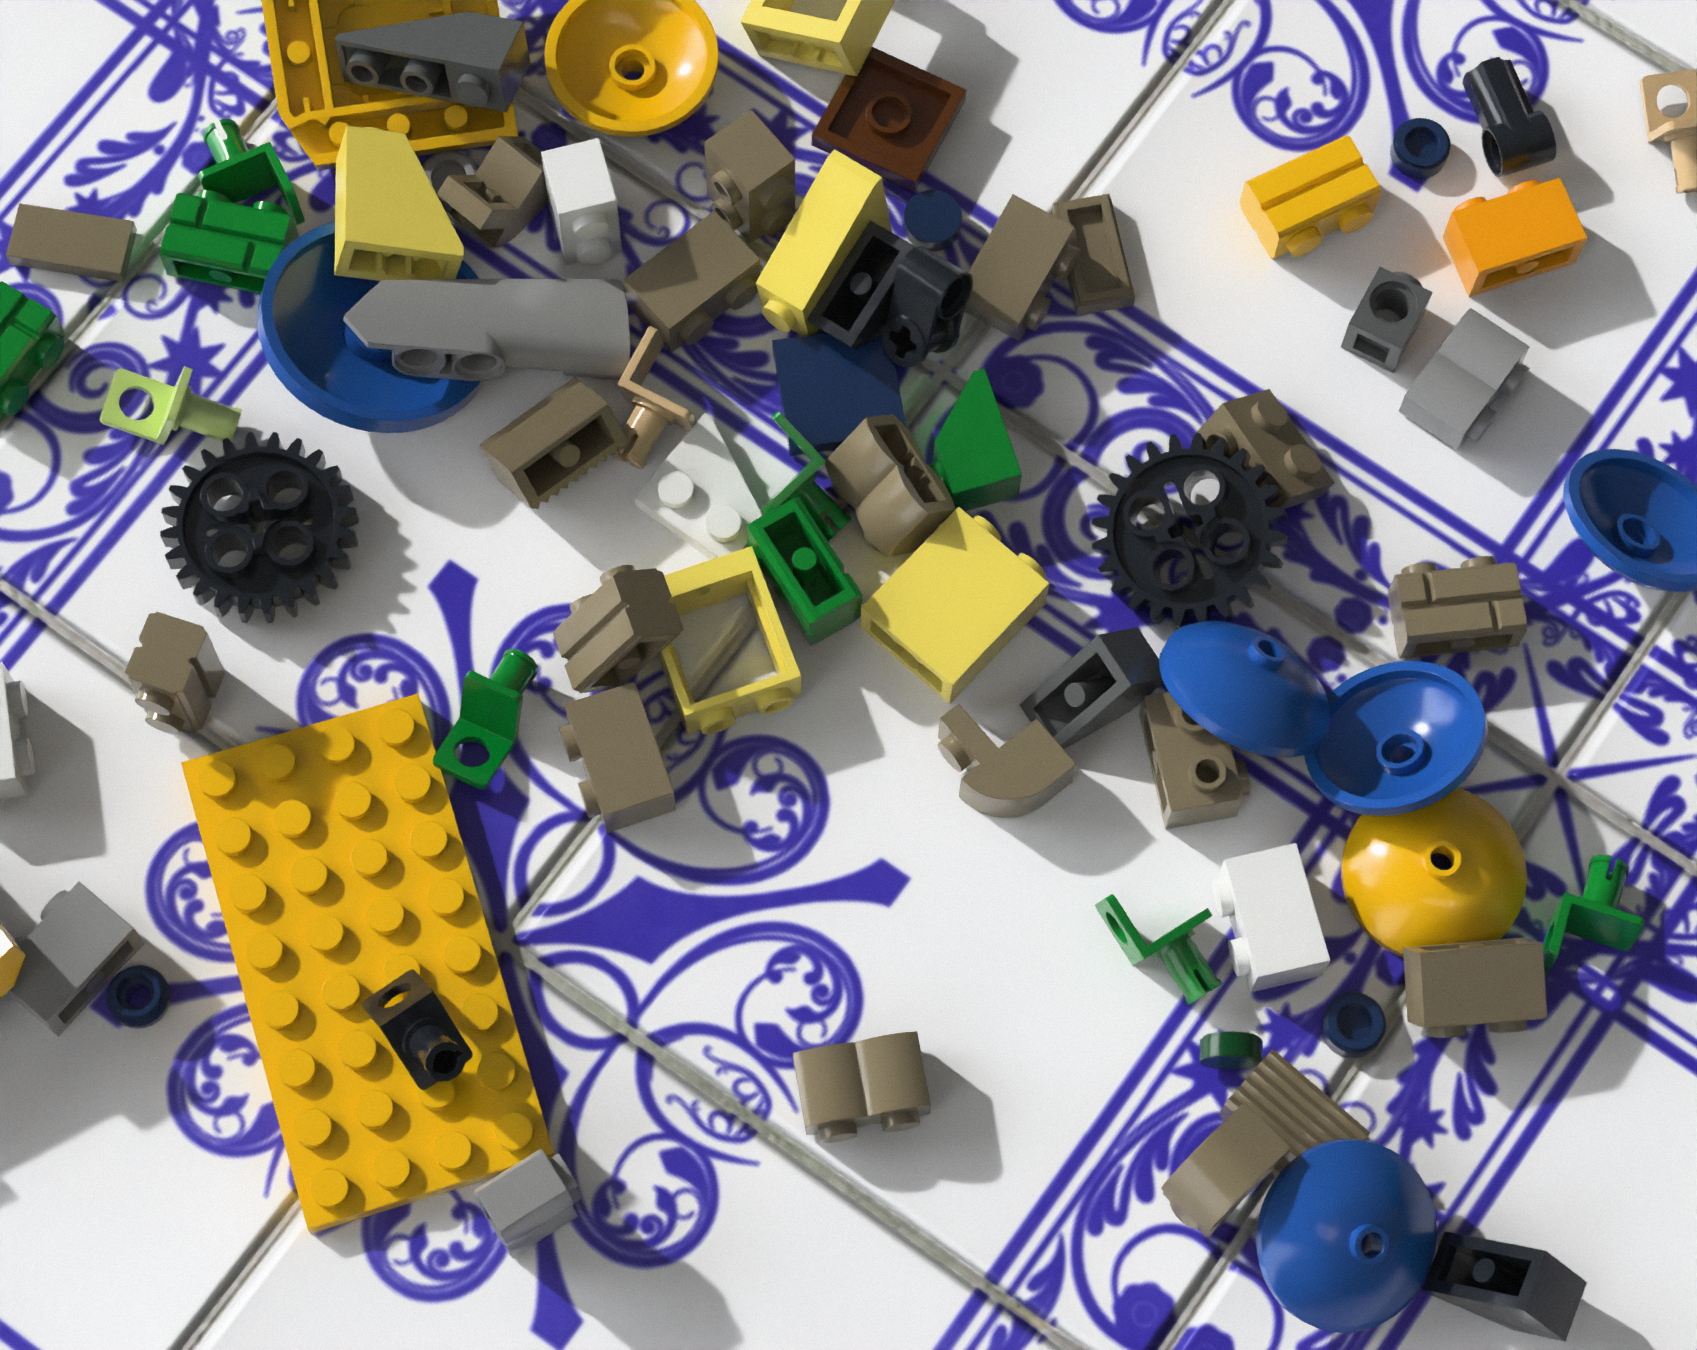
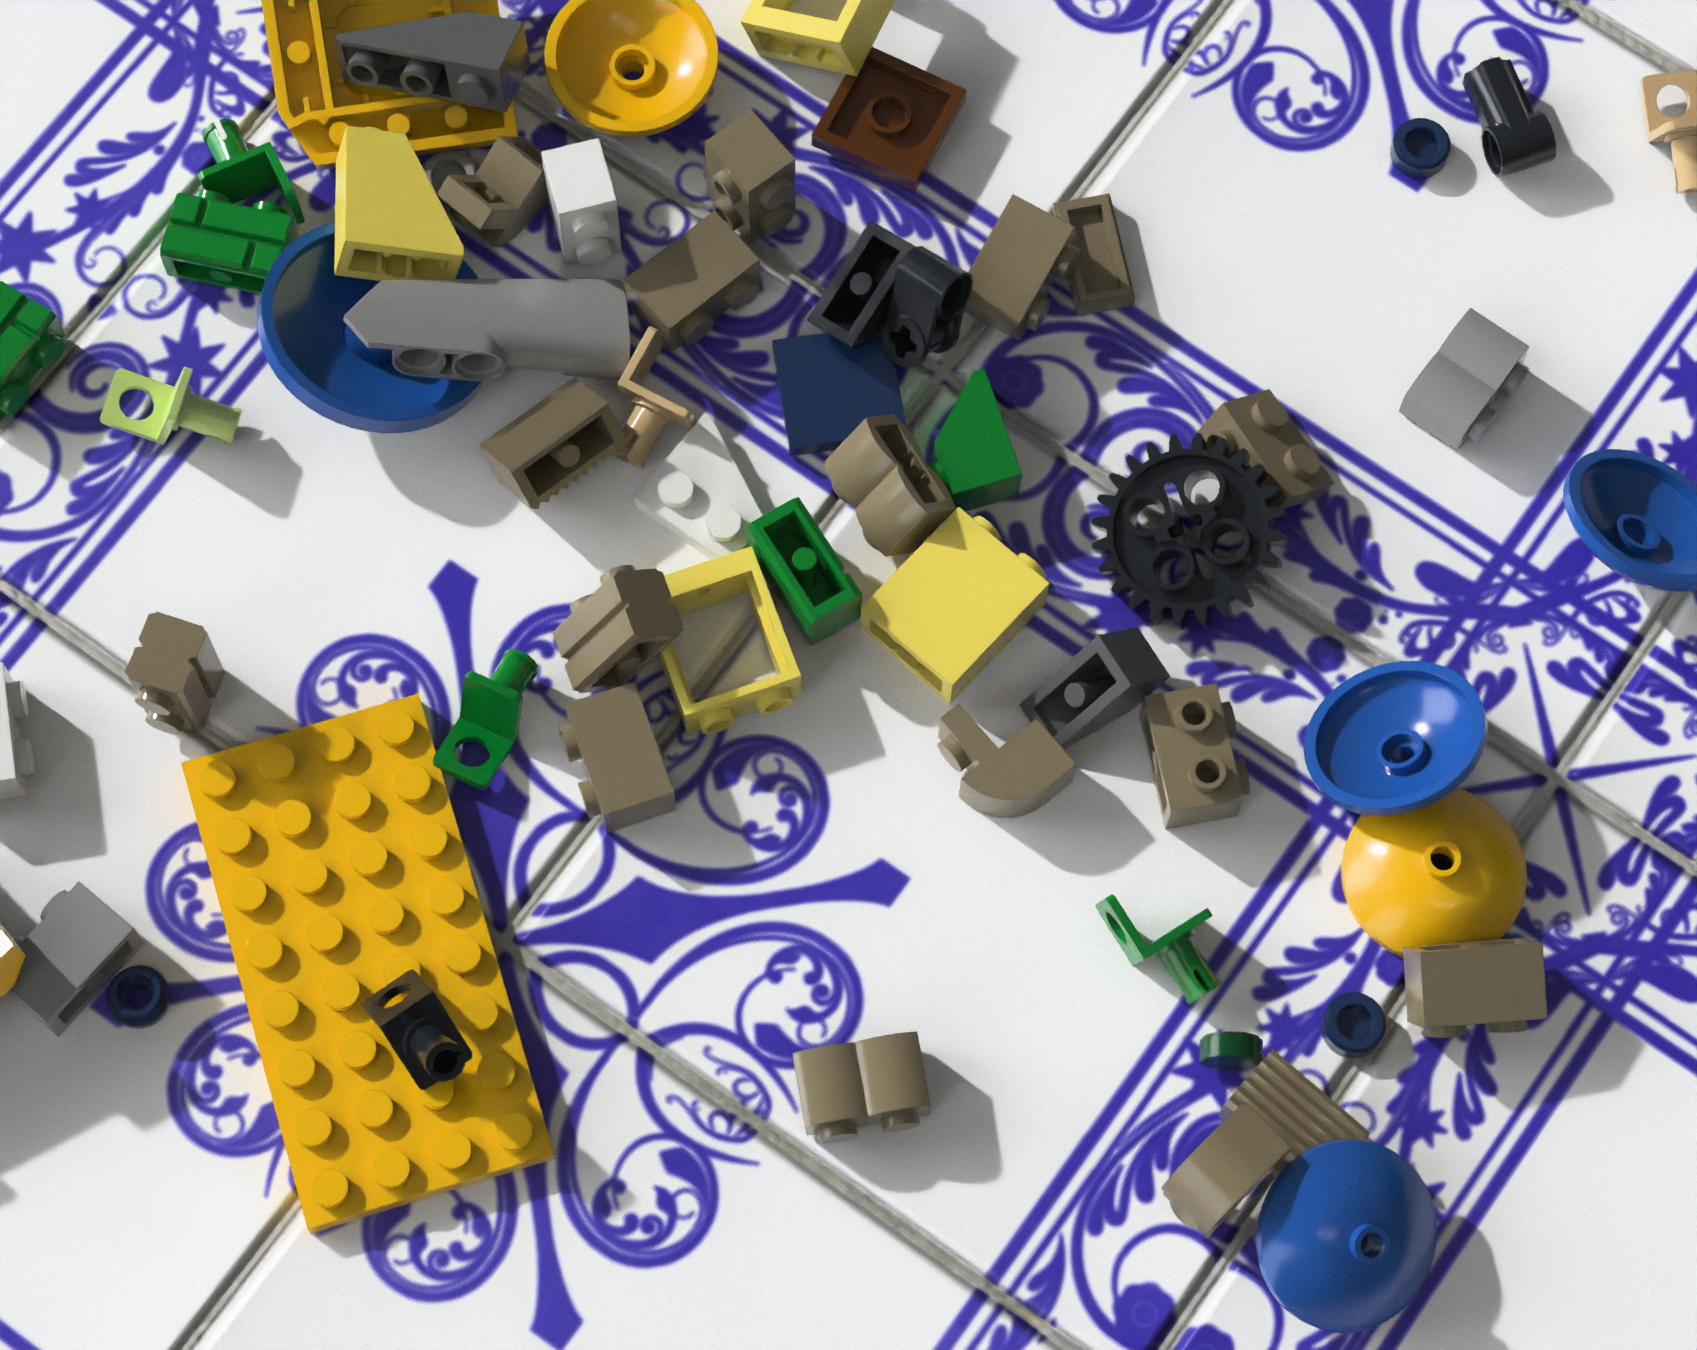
(71, 242): dark tan tile -> none
(262, 577): black gear -> none
(529, 1200): light grey brick -> none
(805, 487): green bracket -> none
(819, 241): light yellow slope -> none
(932, 220): dark blue tile -> none
(1245, 688): blue dish -> none
(1271, 918): white brick -> none
(1311, 198): yellow brick -> none
(1384, 340): dark grey brick -> none
(1456, 608): dark tan brick -> none
(1506, 1284): black slope -> none
(1514, 235): light orange brick -> none
(1594, 914): green bracket -> none

